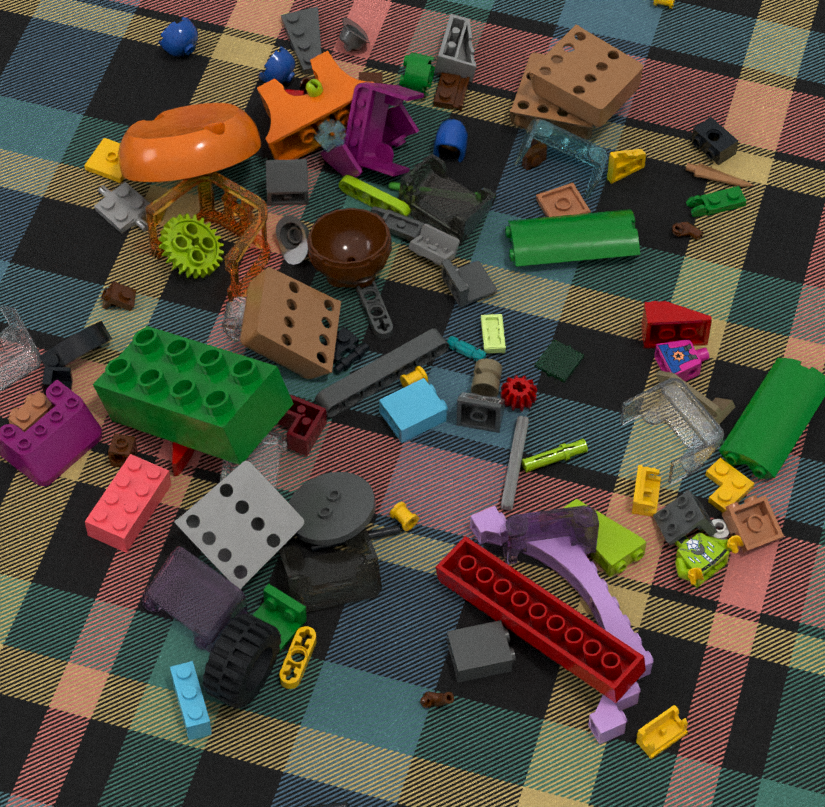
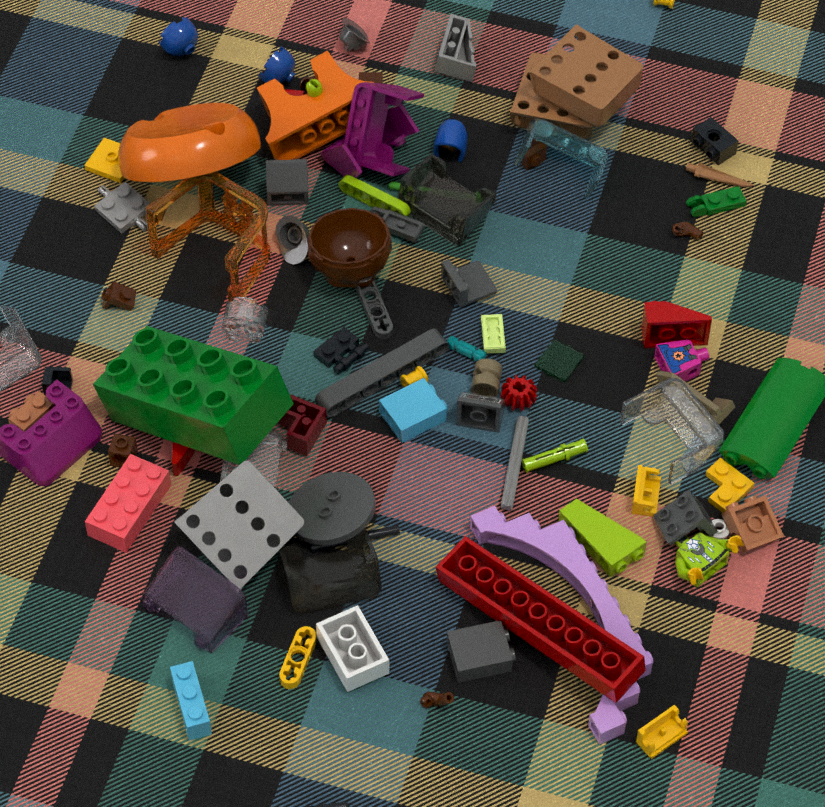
(76, 346): black arch -> none
(191, 246): lime gear -> none
(241, 660): black tyre -> none
(282, 613): green bracket -> none
(286, 321): medium nougat piece -> none
(304, 35): dark grey wing -> none
(325, 140): clear light blue brick -> none
(352, 648): none -> white brick
(404, 516): yellow bush -> none
(418, 72): green brick -> none
(434, 245): light grey bracket -> none
(451, 91): reddish brown plate -> none
(562, 201): nougat tile -> none
(572, 237): green cylinder -> none
(576, 522): clear purple windscreen -> none
(625, 163): yellow wing -> none

